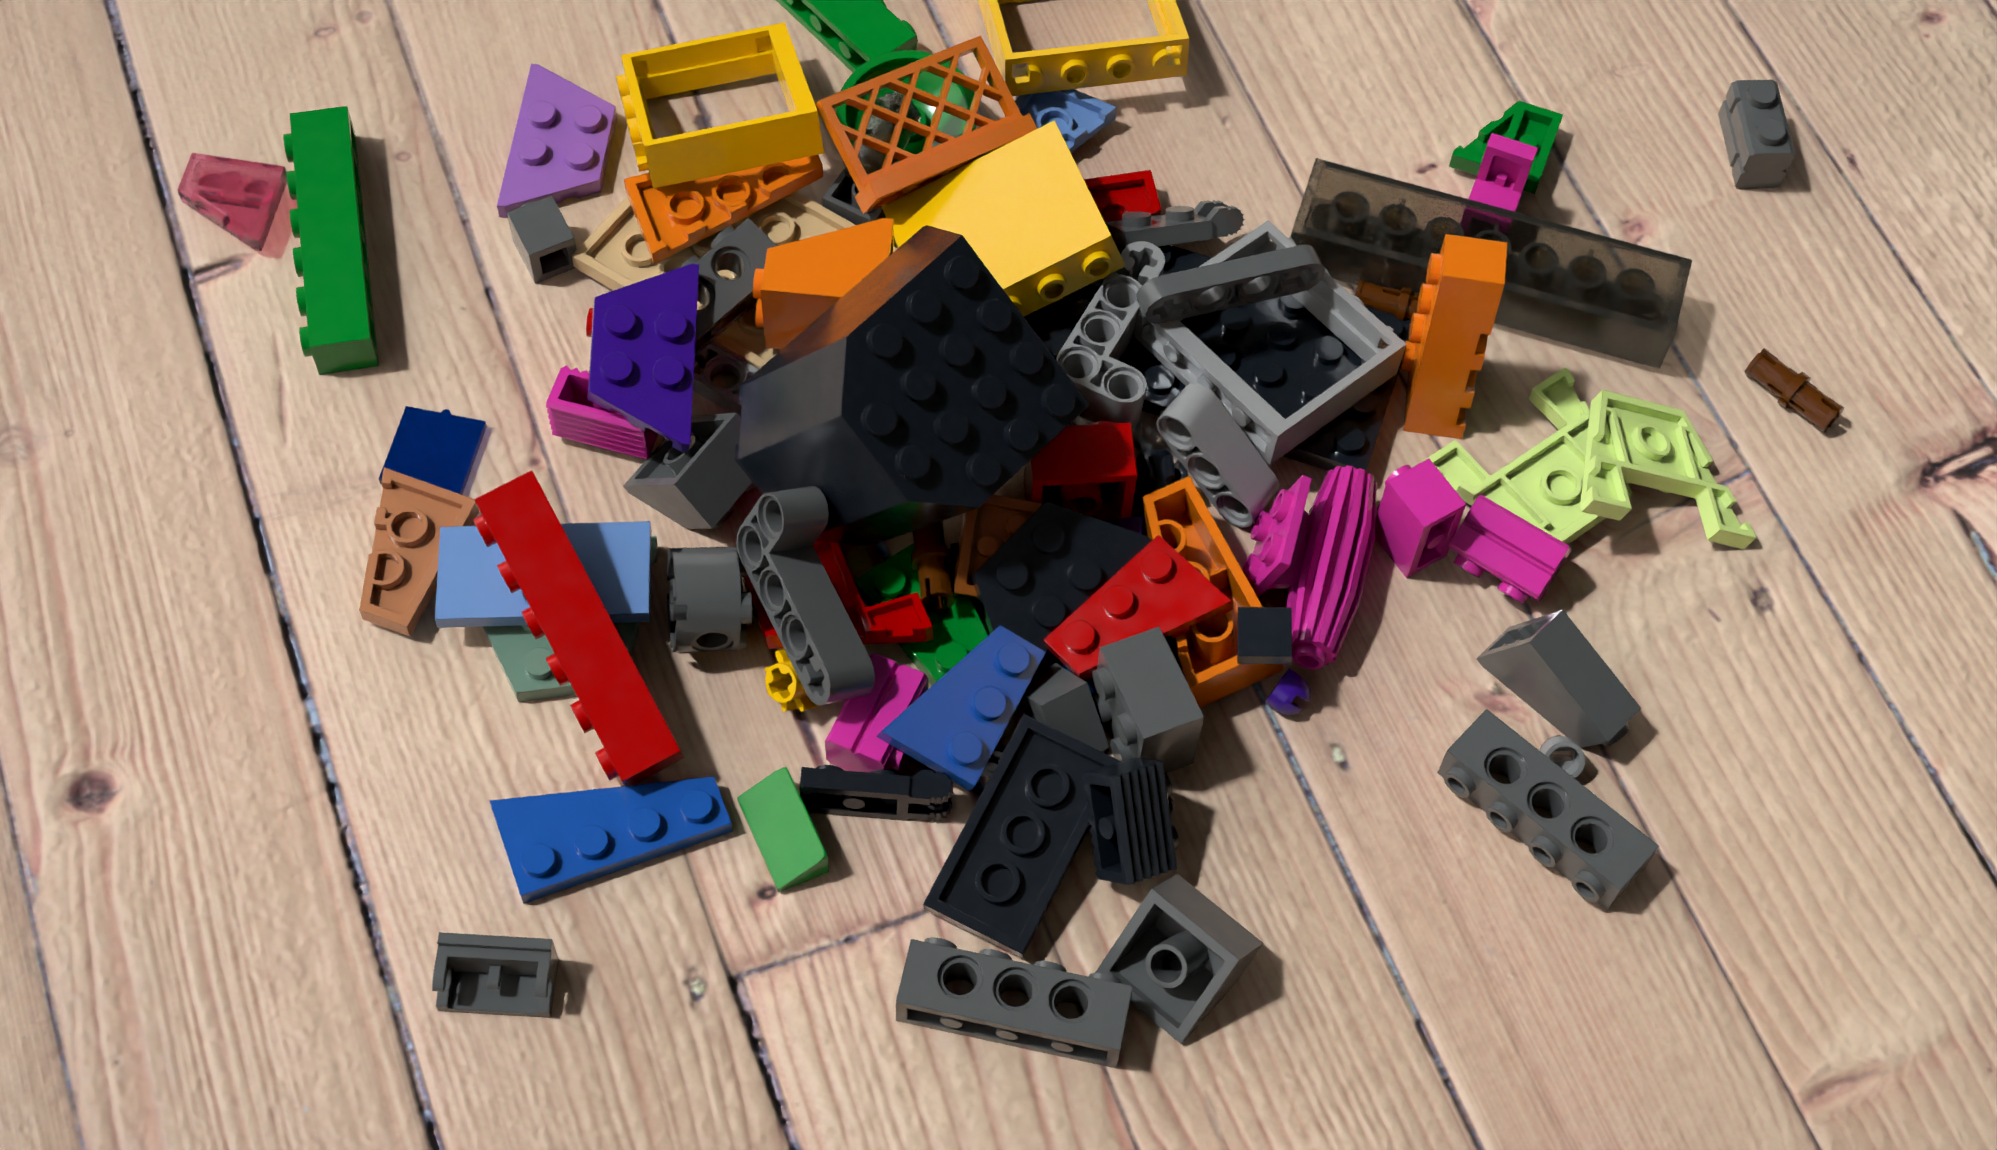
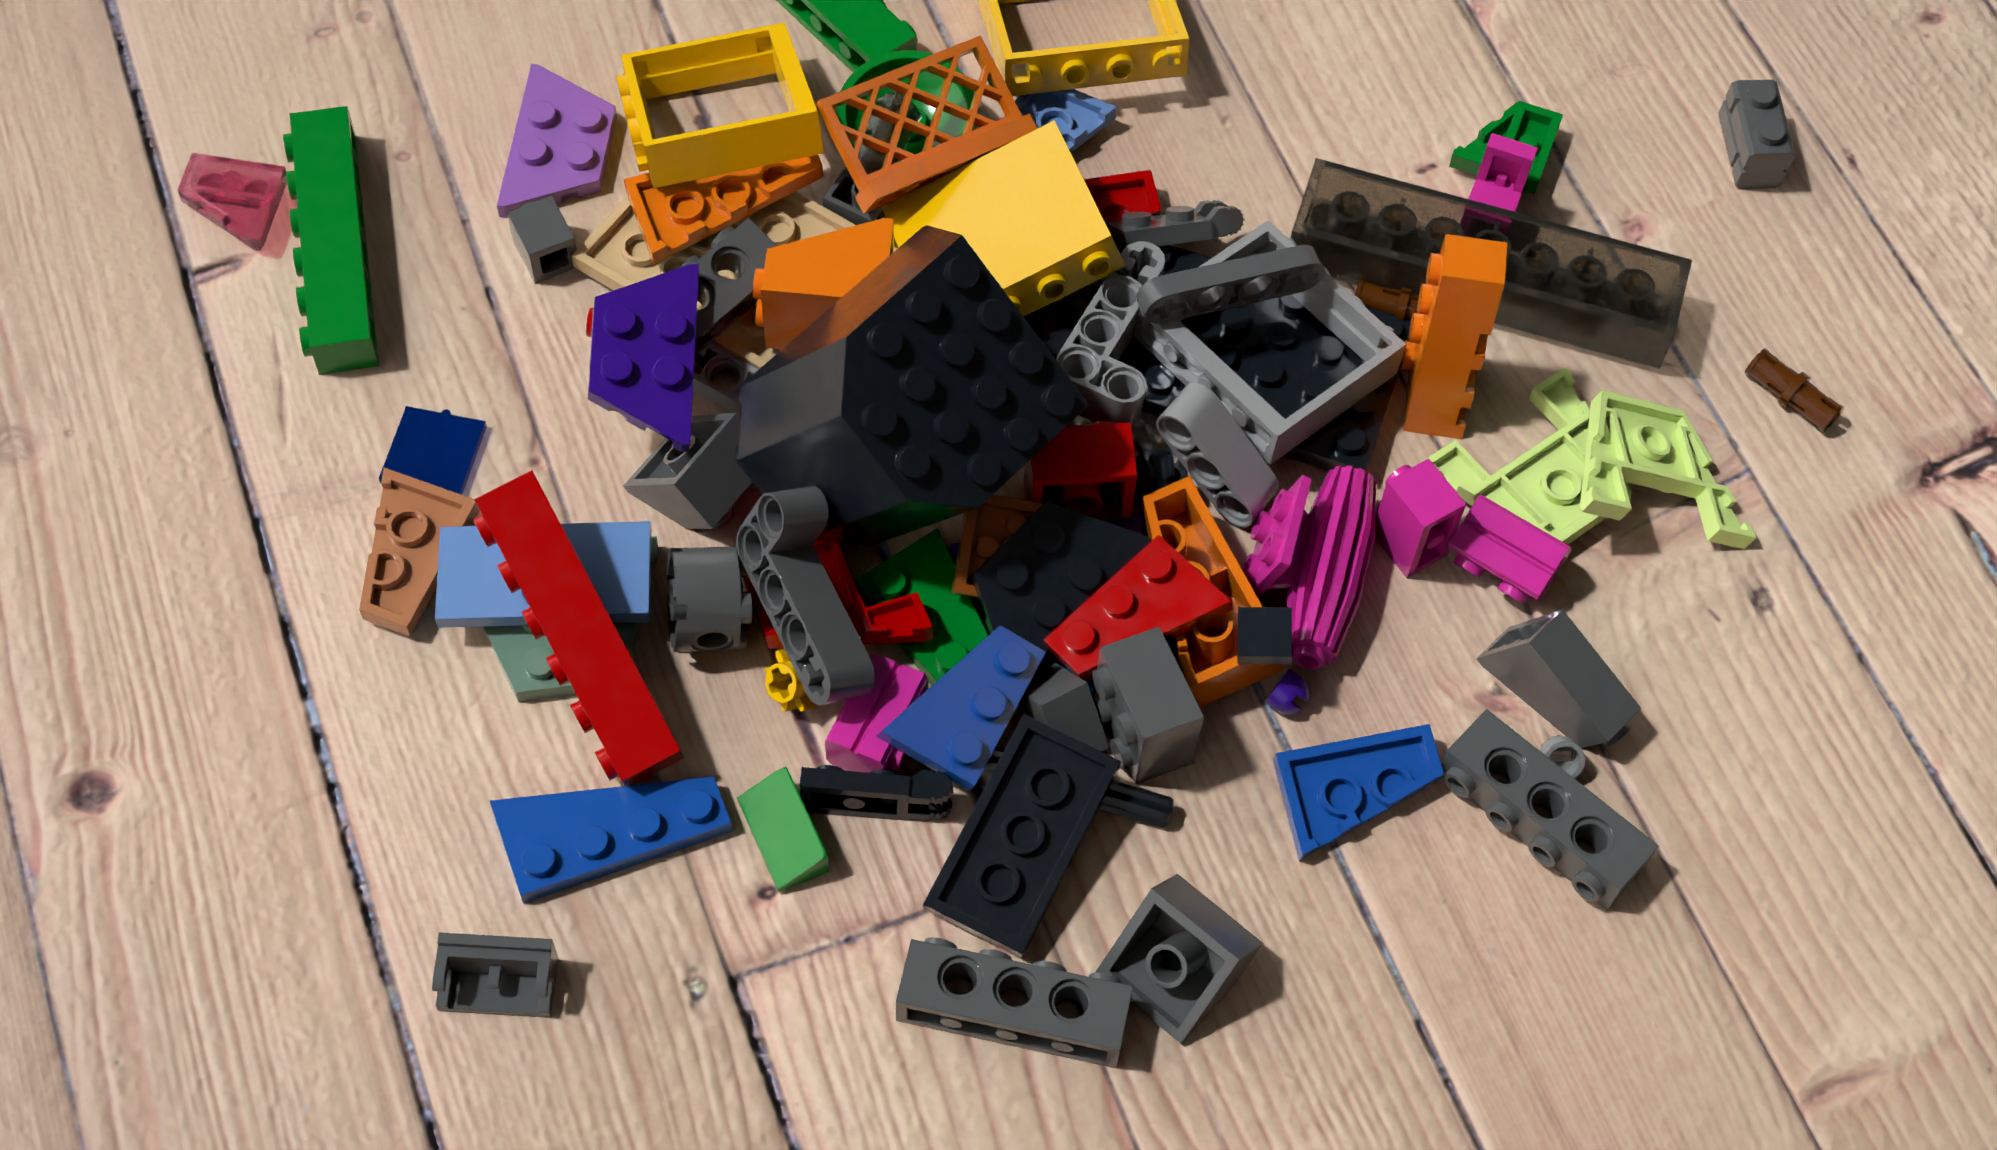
(586, 422): dark pink brick -> none
(933, 564): reddish brown pin -> none
(1131, 820): black brick -> none
(1351, 781): none -> blue wing

